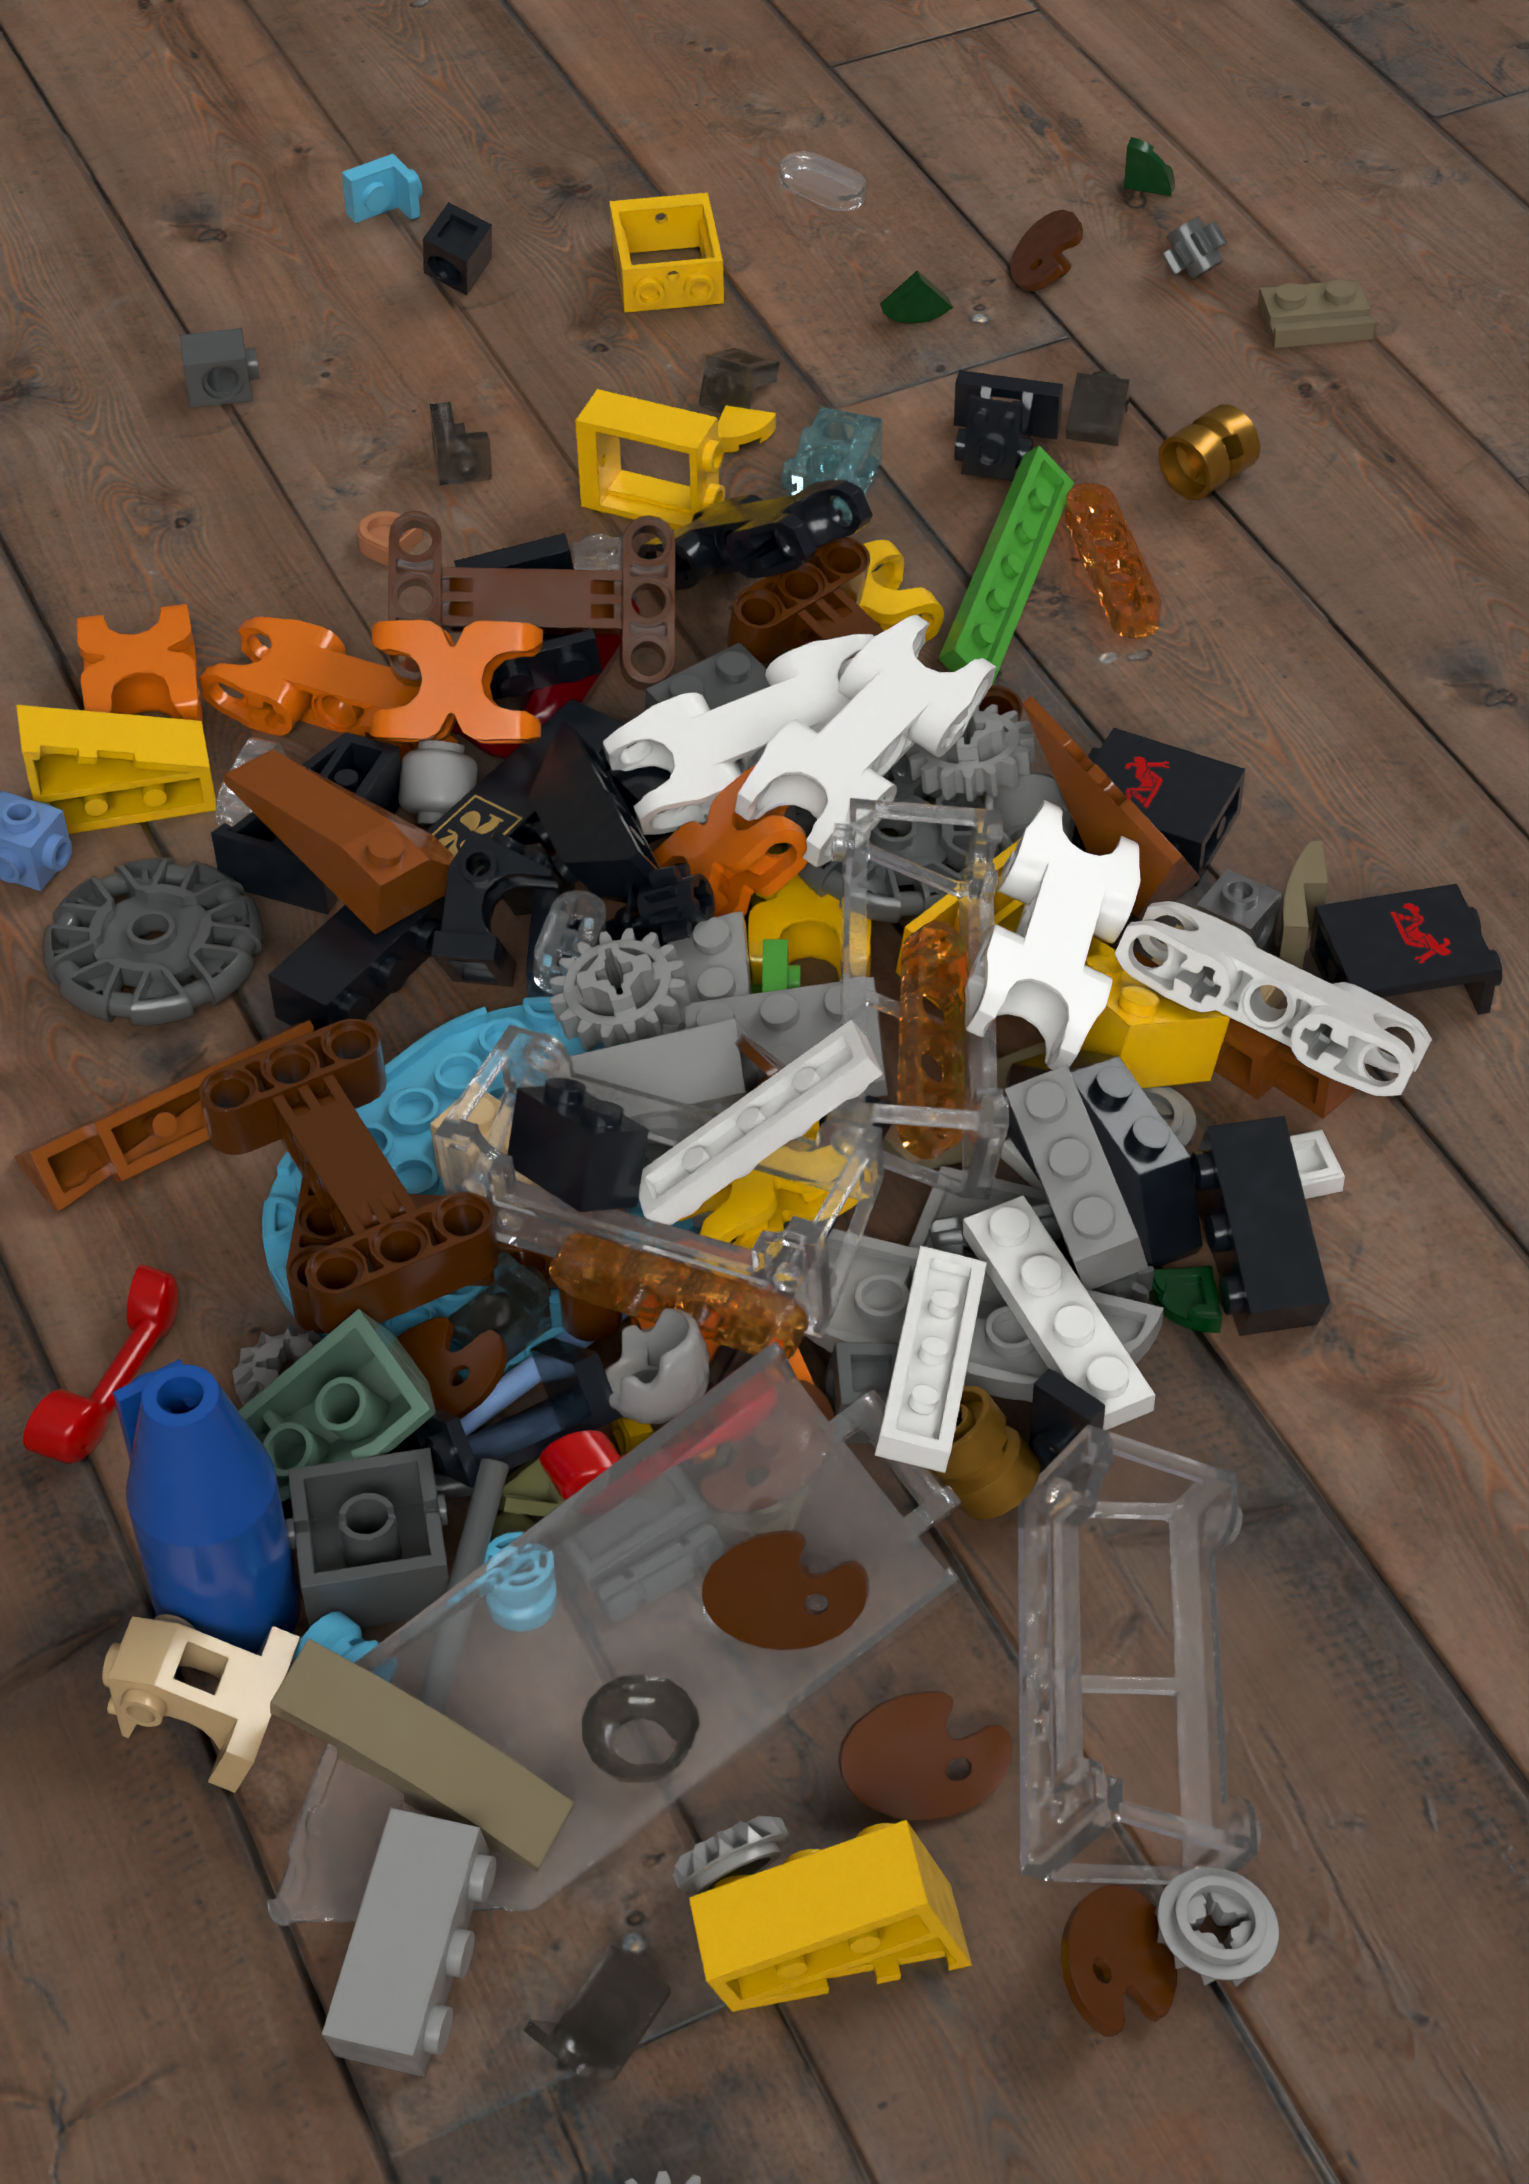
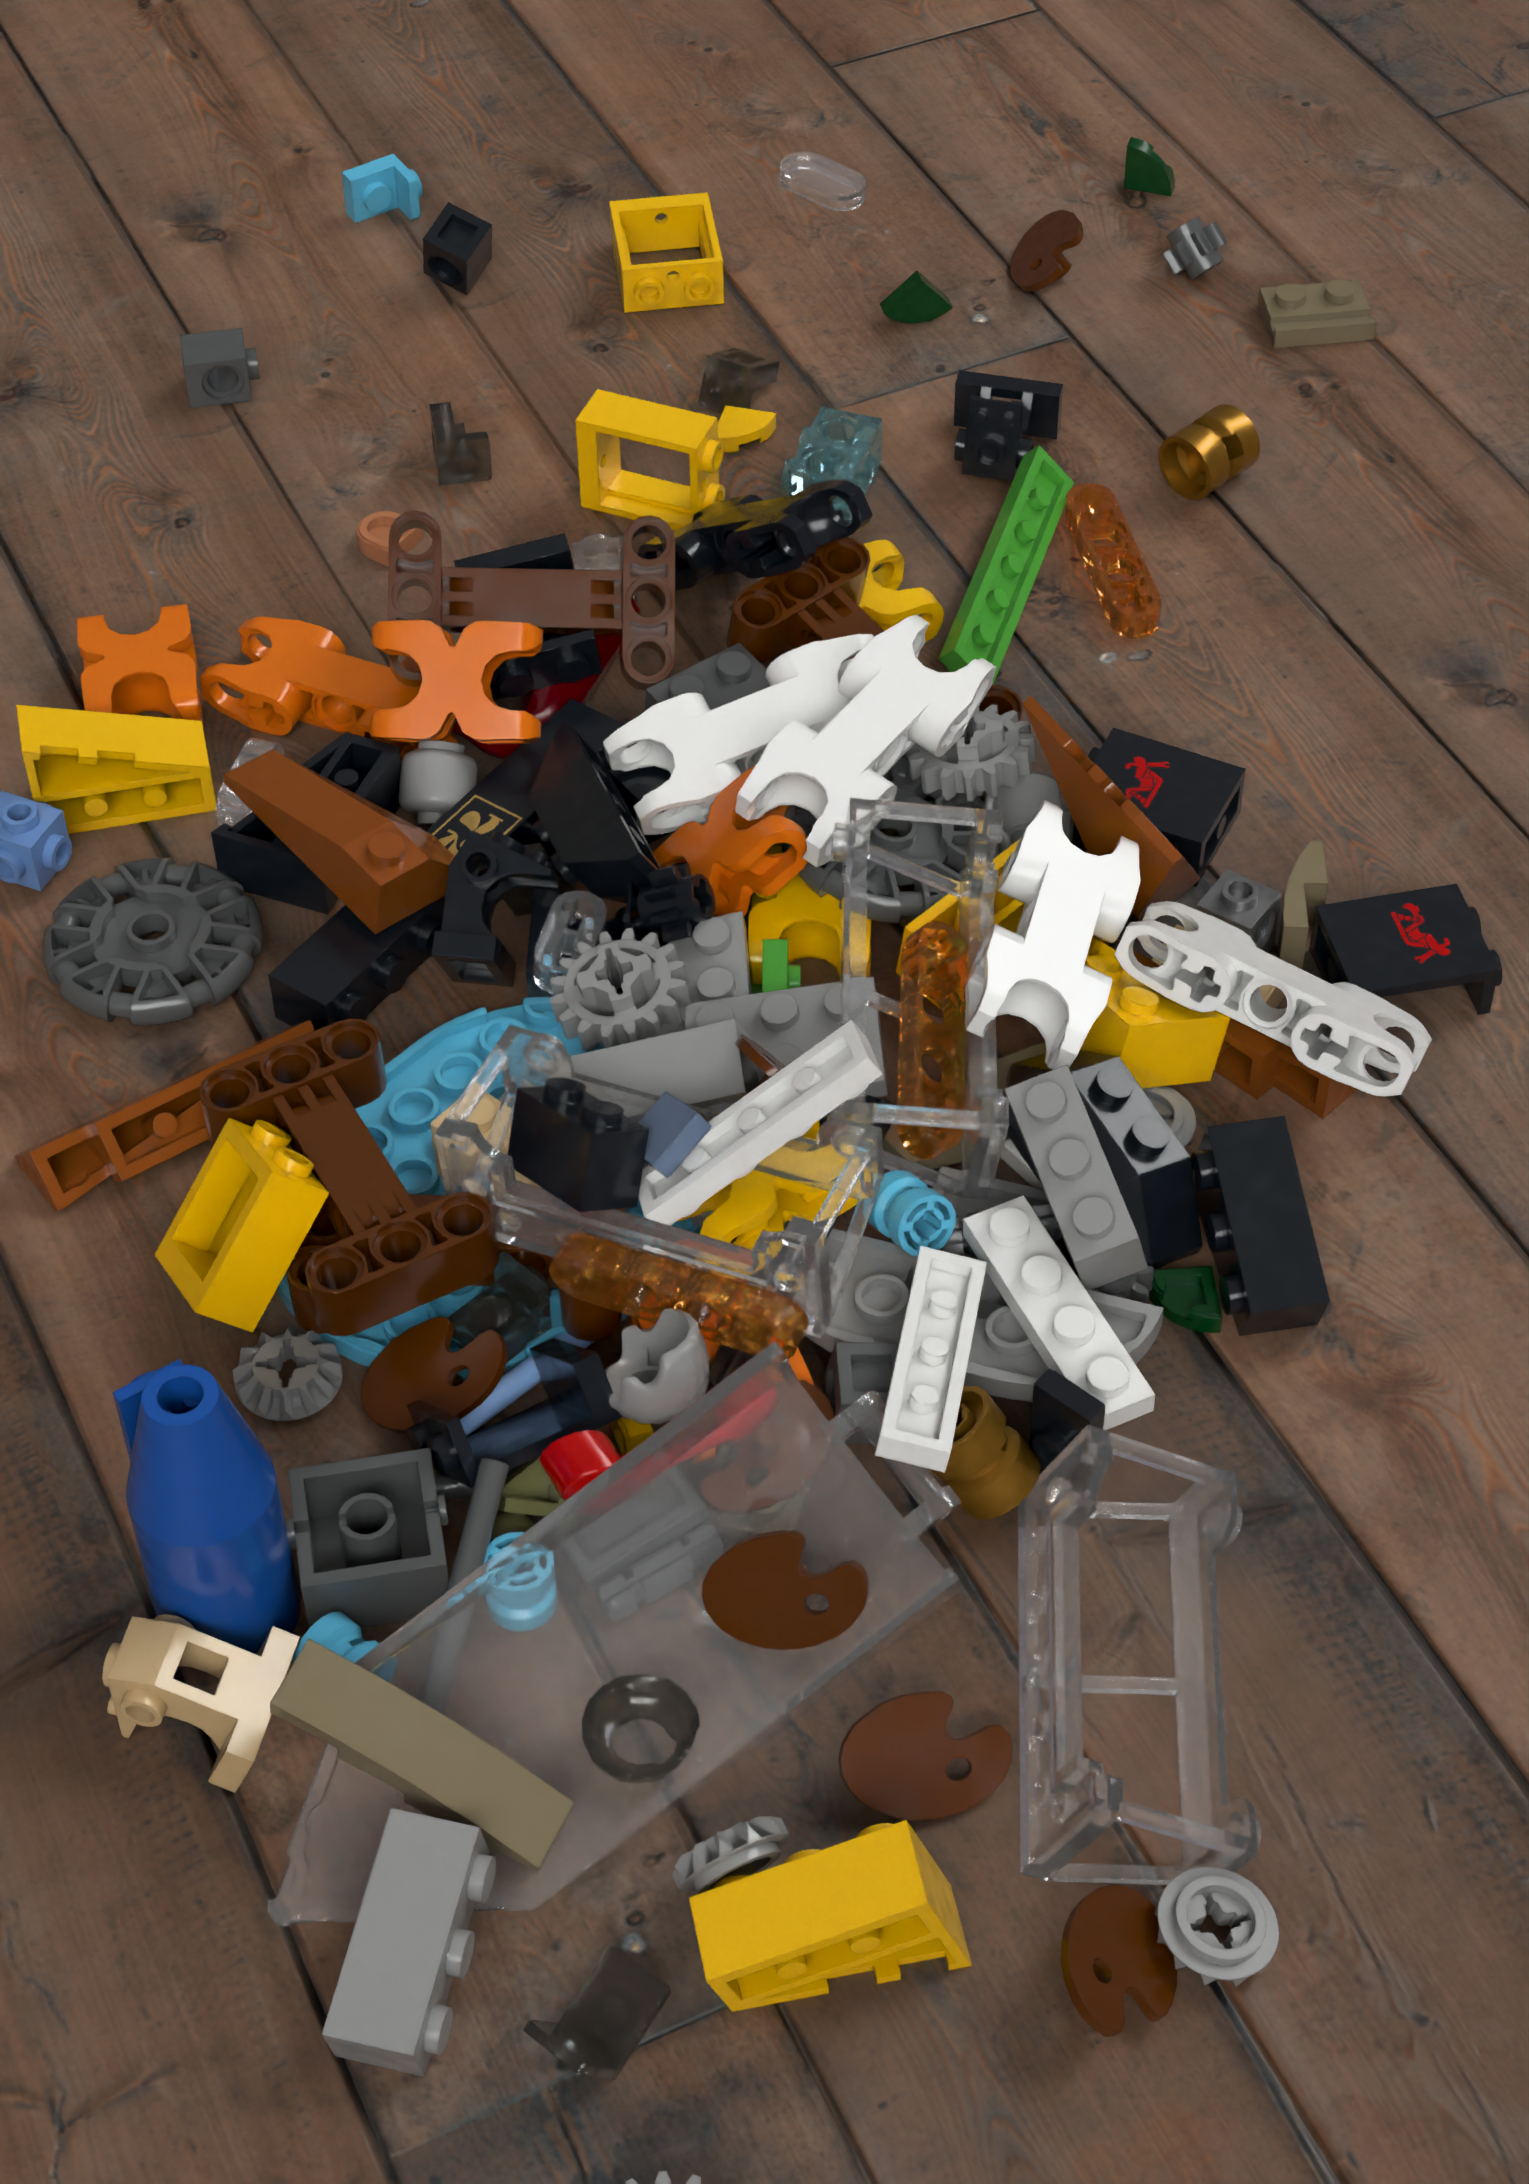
(72, 1425): red piece -> none
(241, 1223): none -> yellow window
(341, 1400): sand green wedge -> none
(672, 1133): none -> sand blue tile
(912, 1213): none -> medium azure wheel
(1098, 408): clear smoke bracket -> none
(1317, 1164): white tile -> none

